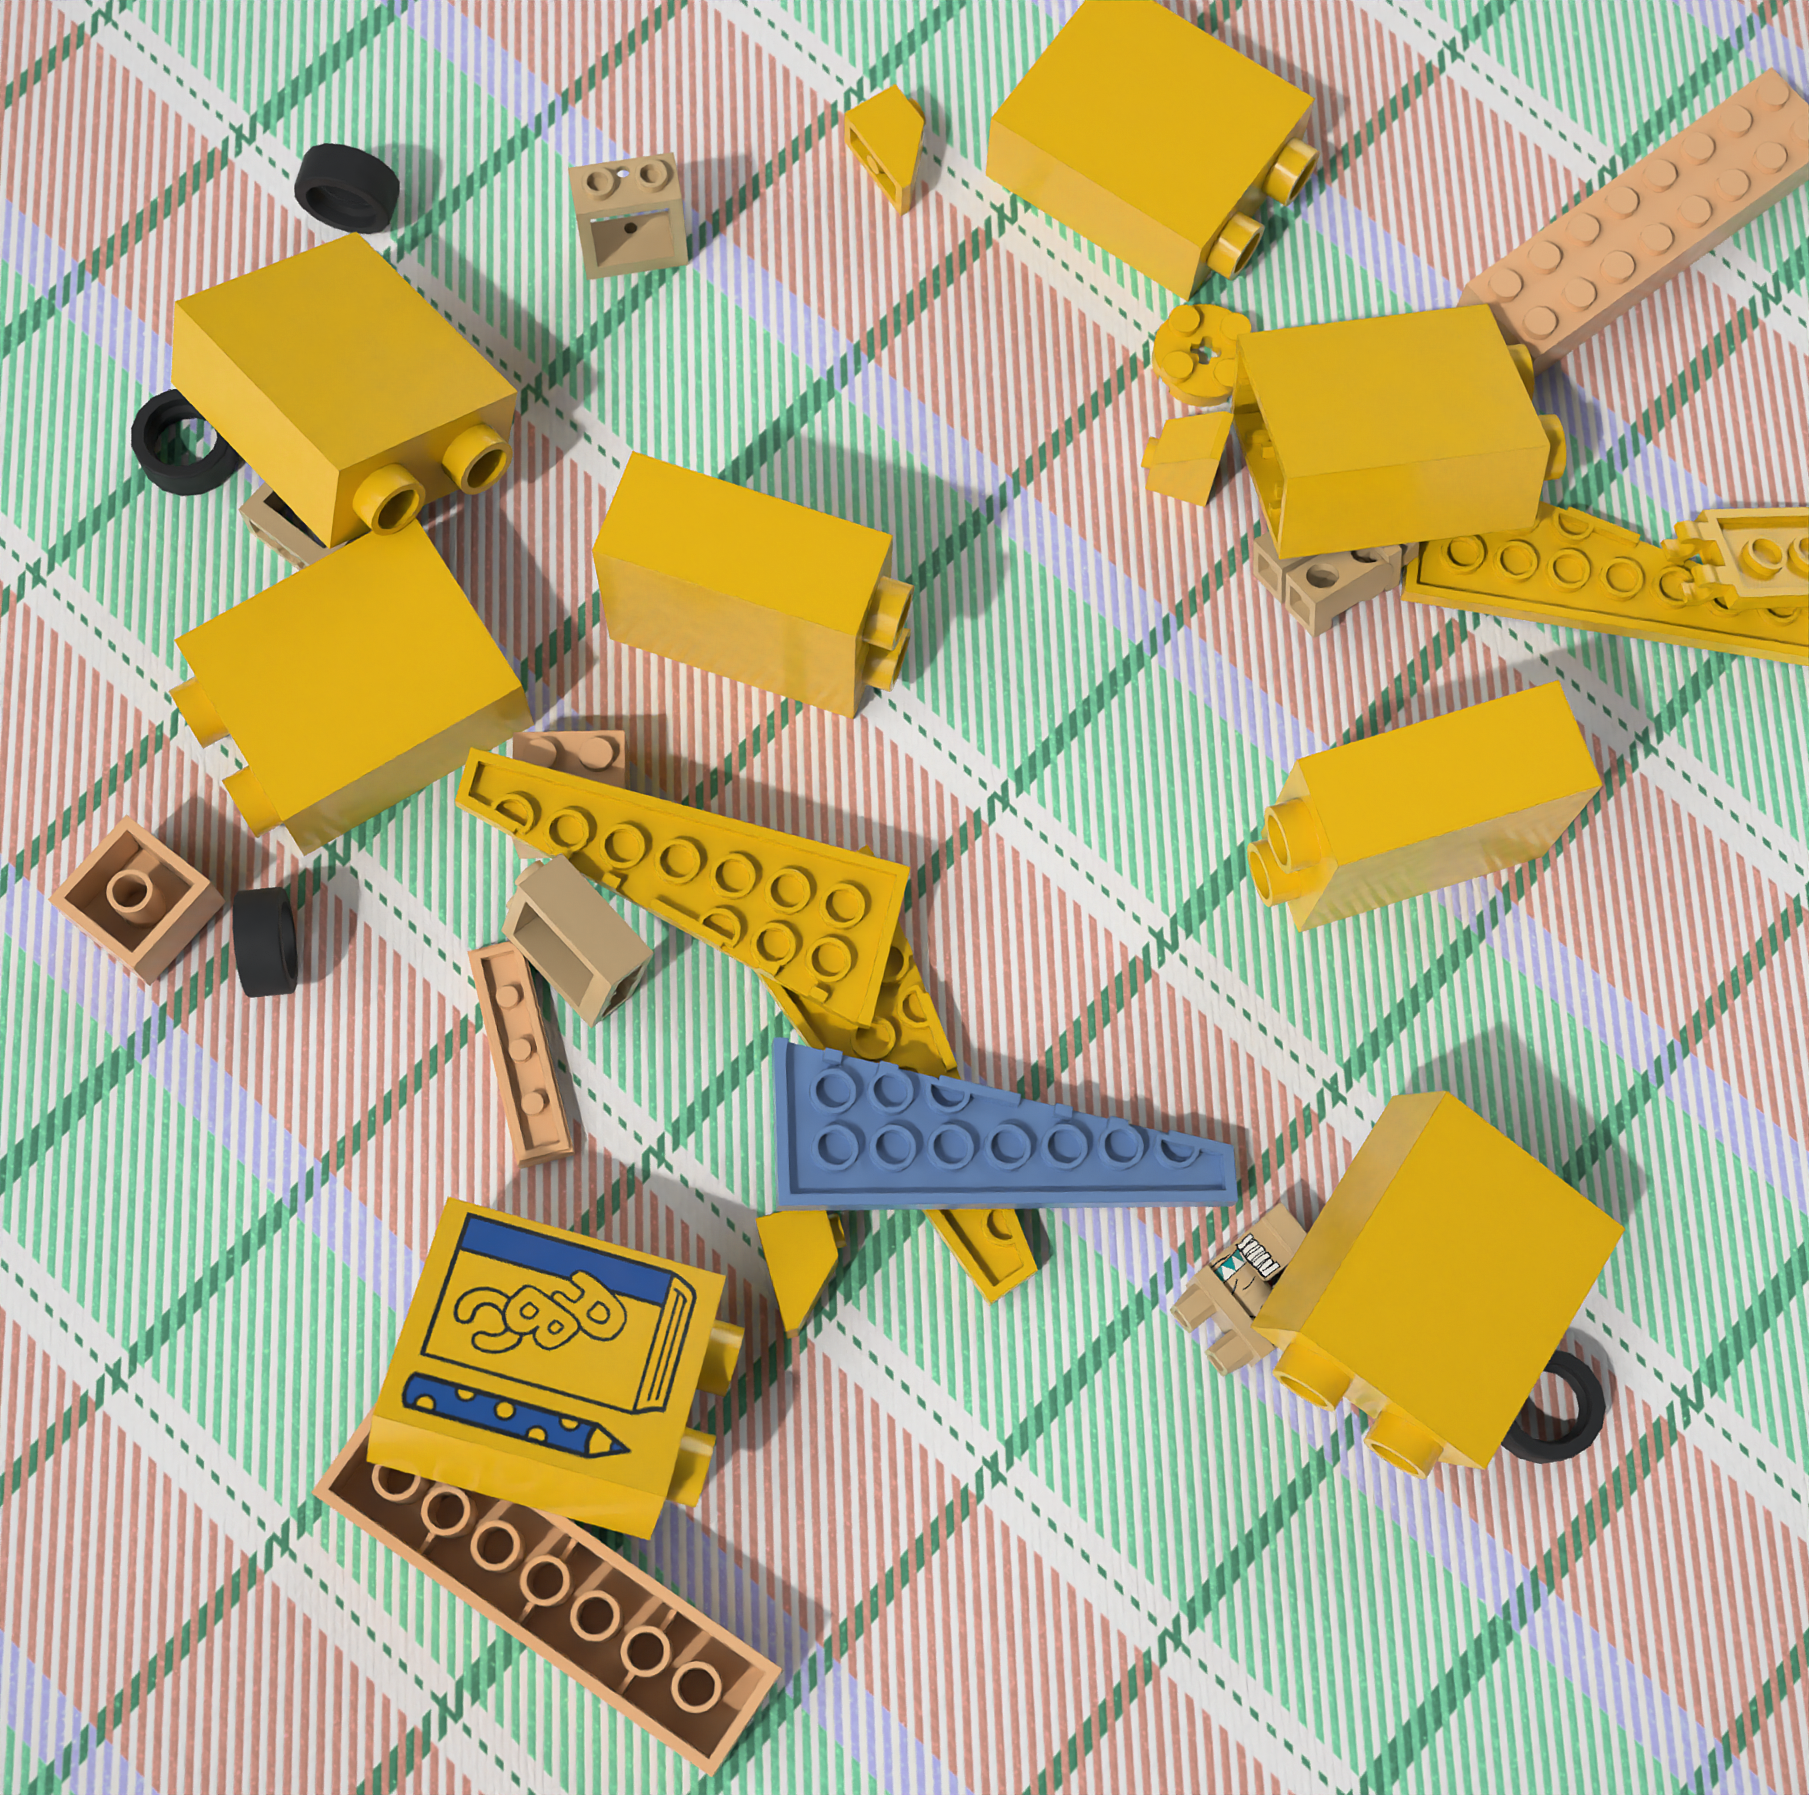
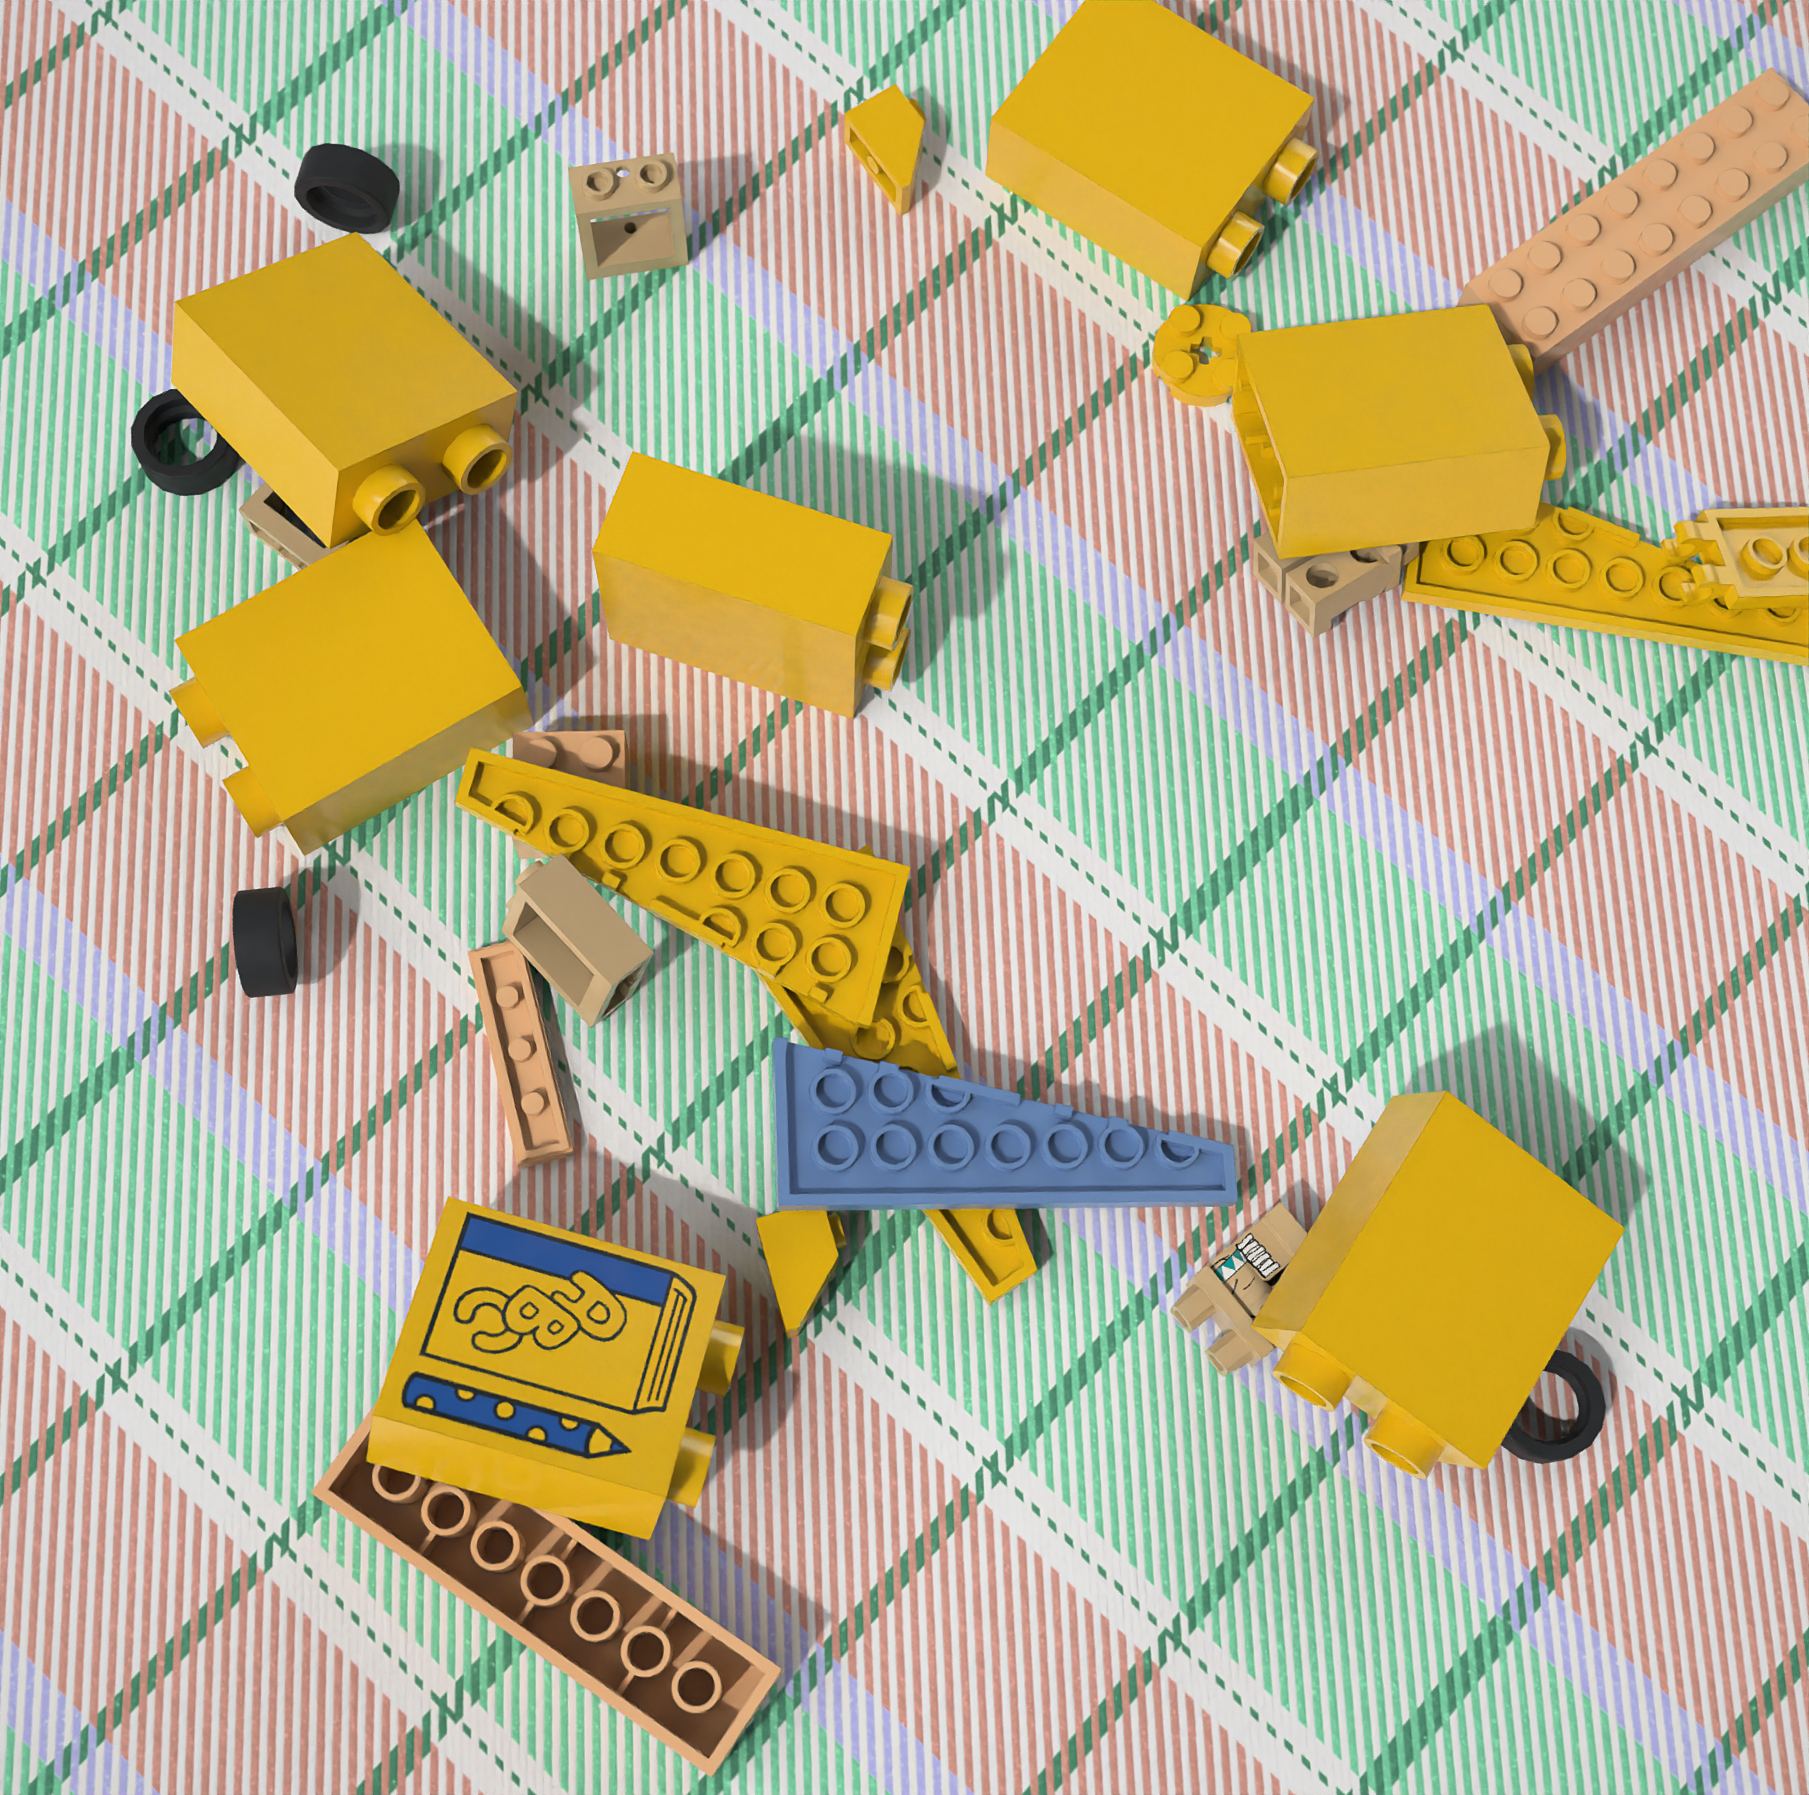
(137, 900): light nougat brick -> none
(1187, 456): yellow slope -> none
(1423, 807): yellow brick -> none

